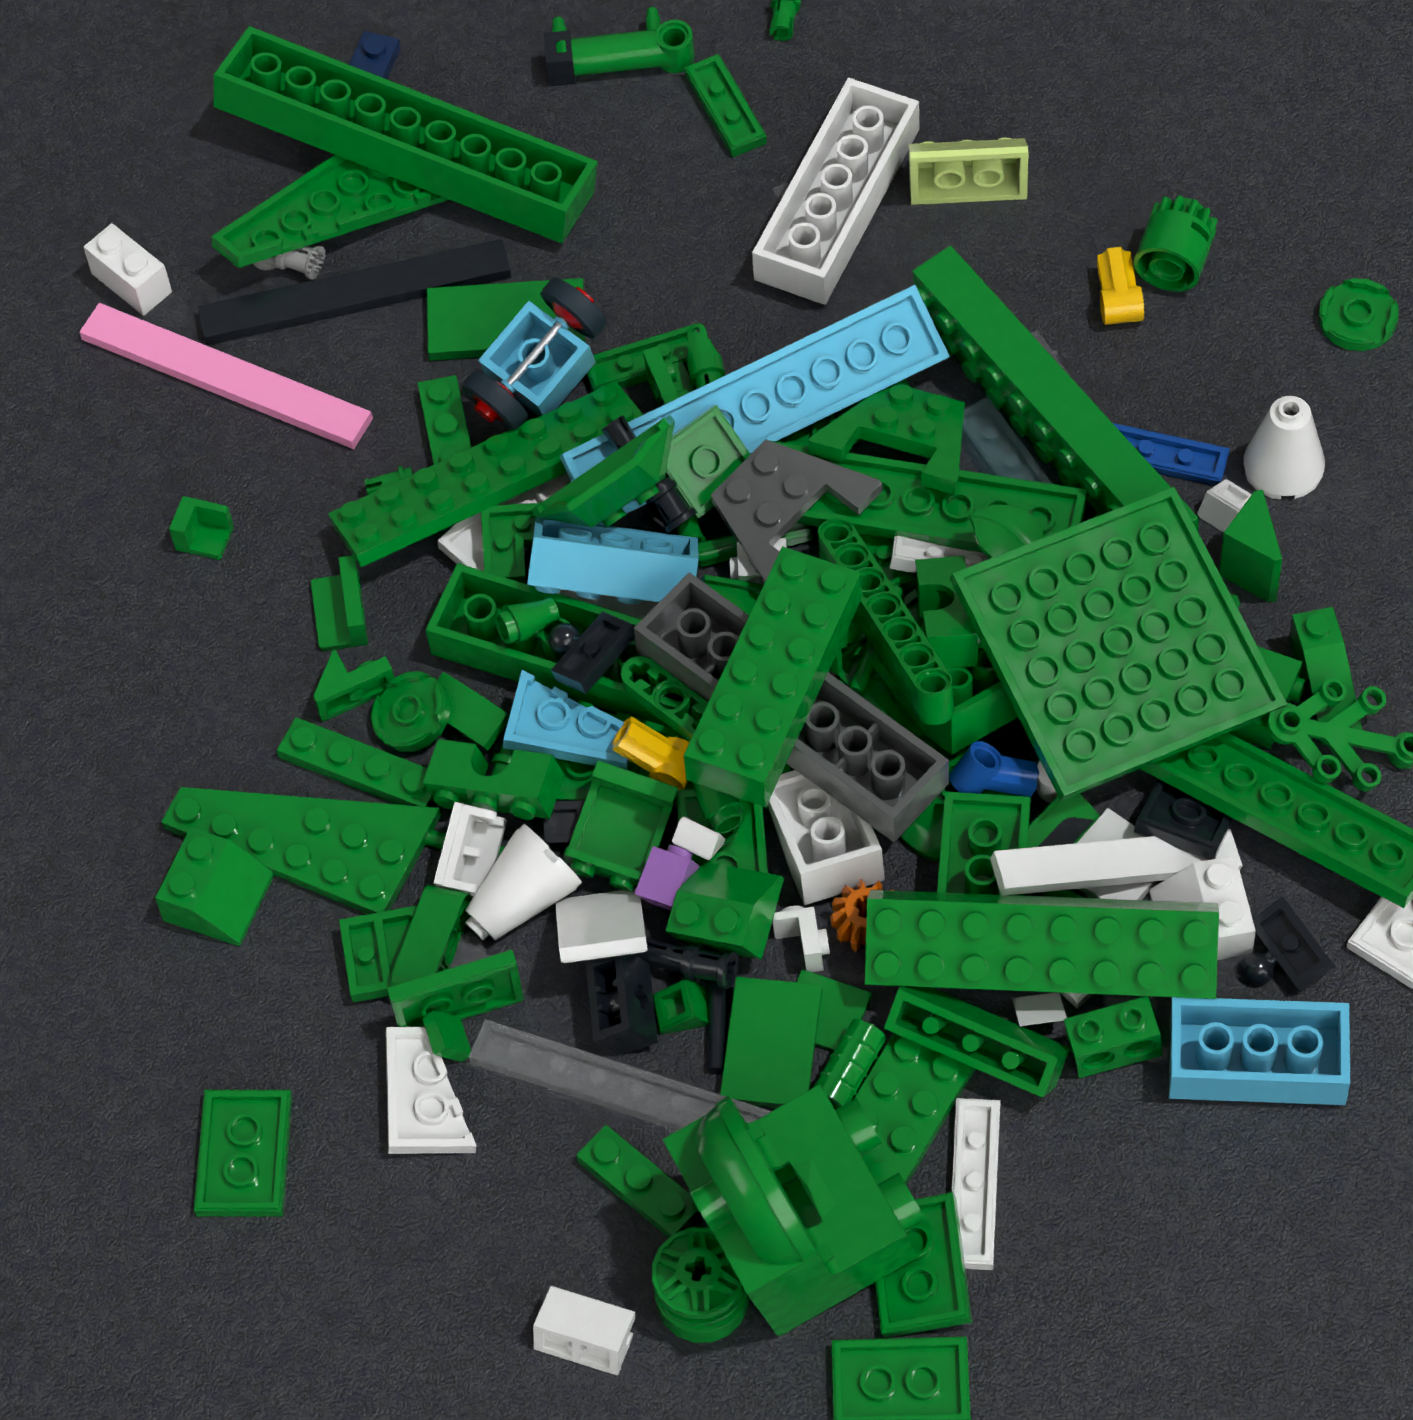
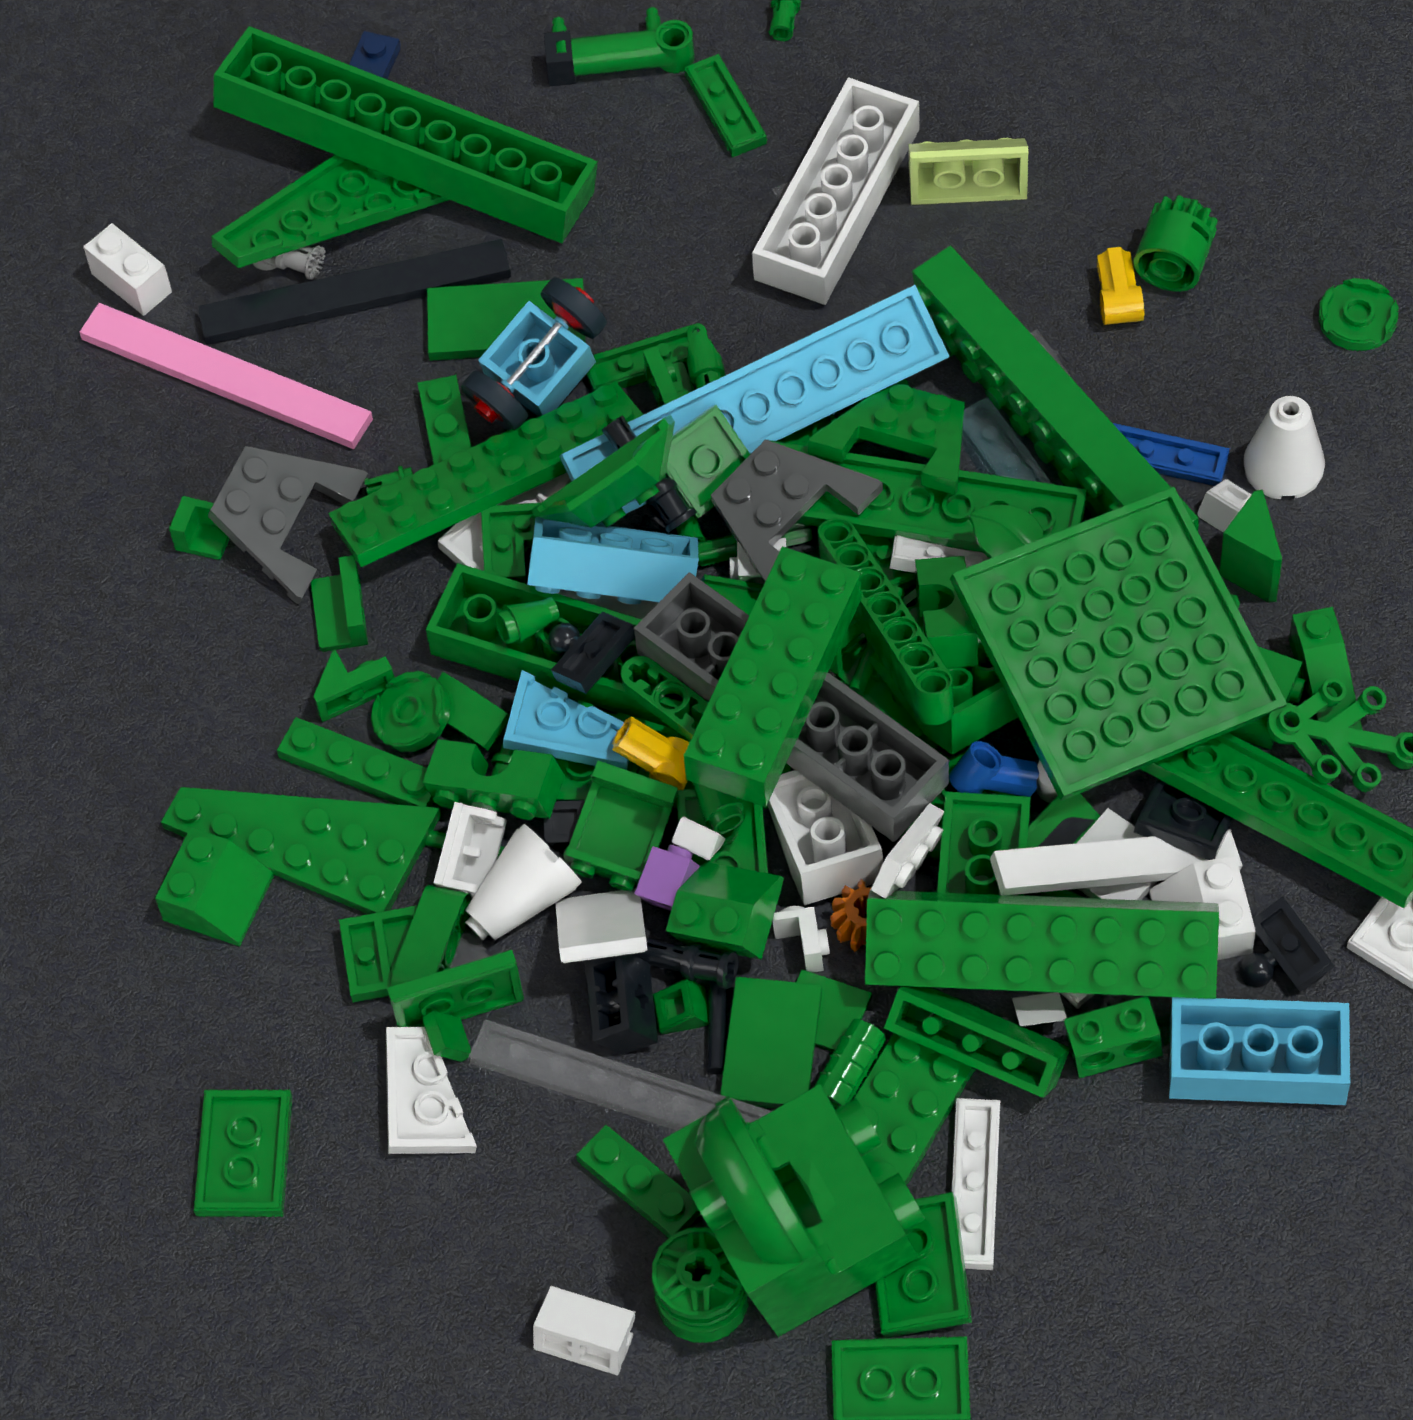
(264, 501): none -> dark grey wing
(909, 852): none -> white wing

